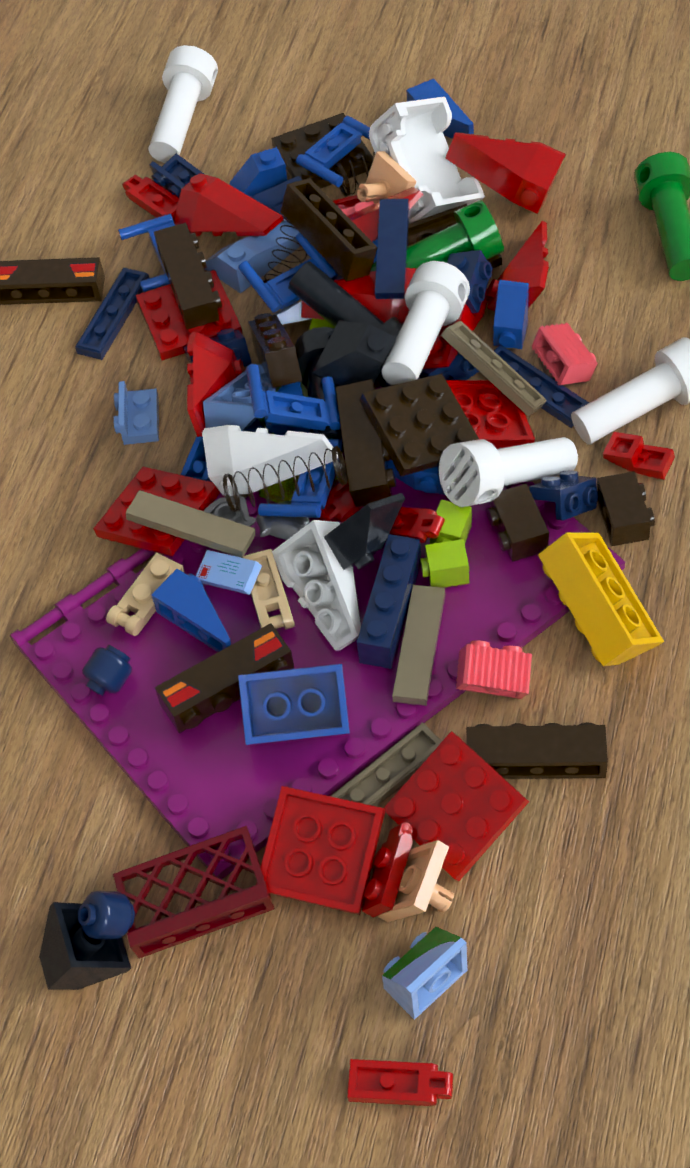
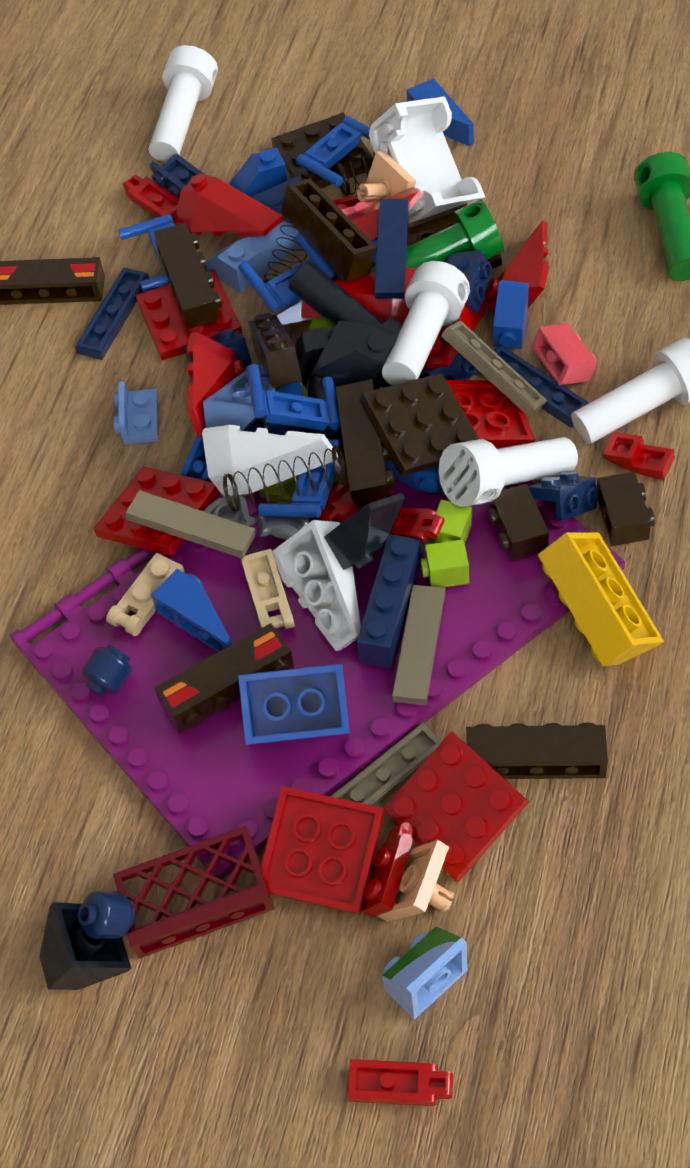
(228, 572): light blue tile -> none
(494, 670): coral brick -> none
(509, 167): red wedge -> none

